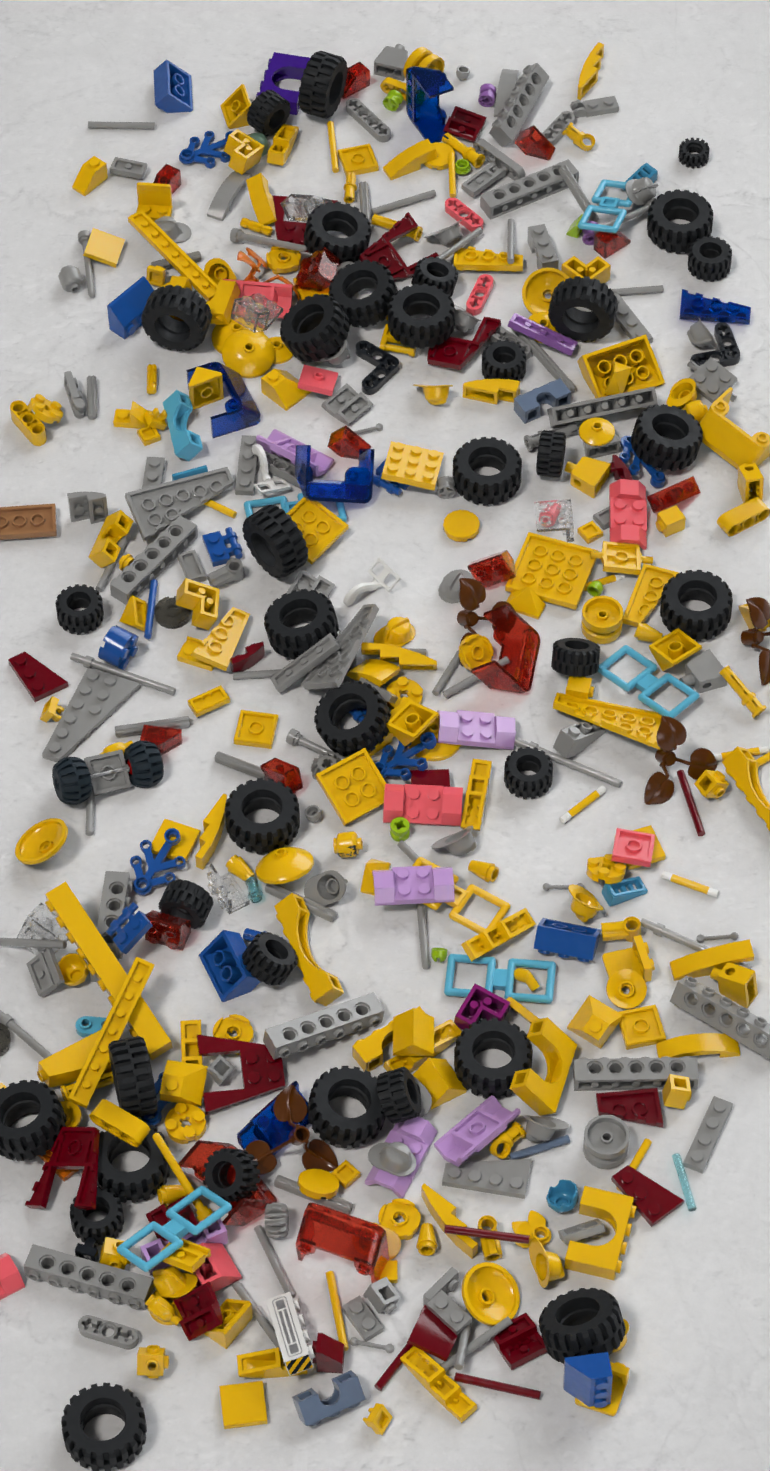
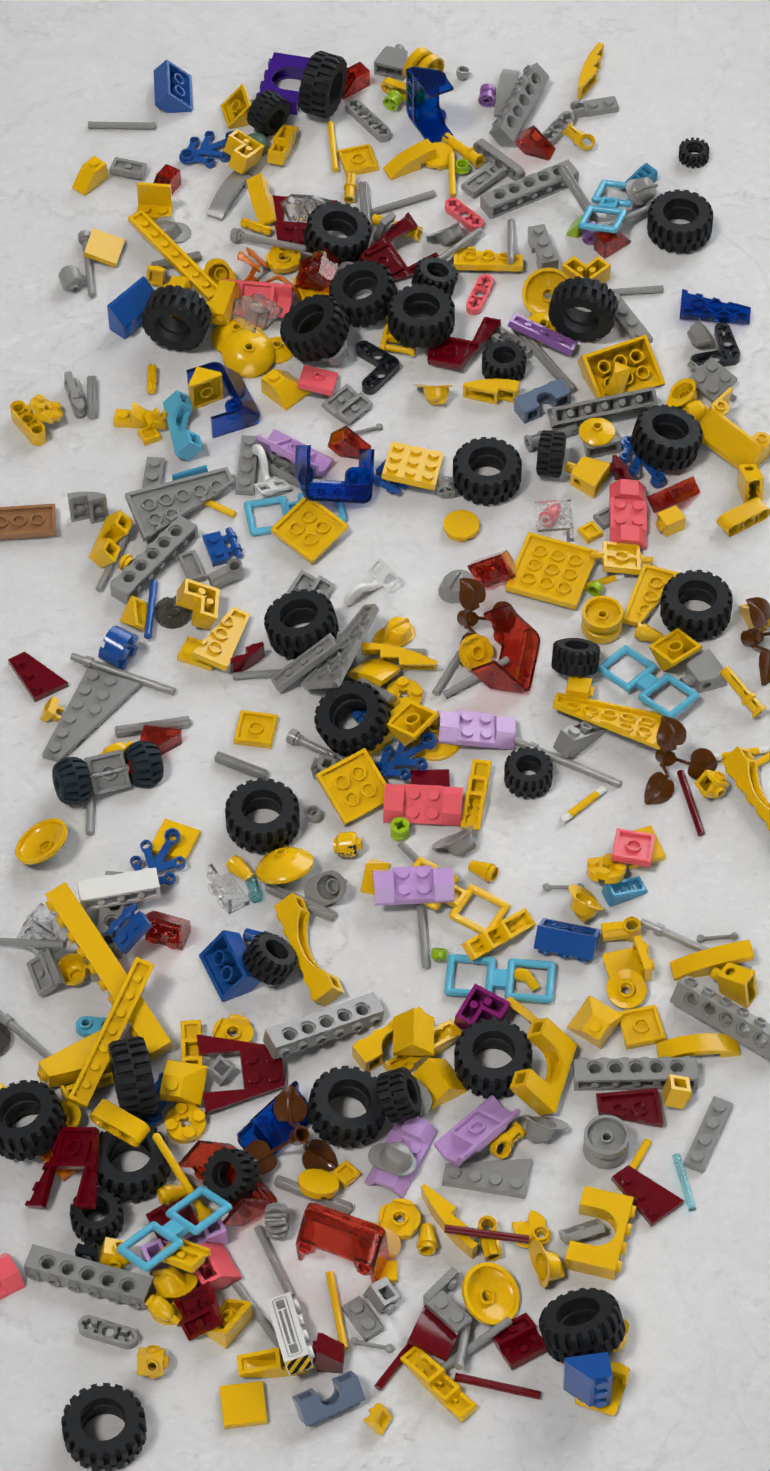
(82, 620): black tyre -> none
(119, 889): none -> white brick
(186, 901): black tyre -> none
(208, 701): yellow plate -> none
(213, 828): yellow slope -> none
(275, 541): black tyre -> none
(283, 772): clear red slope -> none
(384, 225): none -> light grey plate
(464, 320): light grey piece -> none
(465, 124): dark red slope -> none
(526, 602): yellow slope -> none
(539, 1147): sand blue bar -> none
(563, 1196): dark azure hair -> none
(690, 884): yellow bar -> none
(709, 258): black tyre -> none

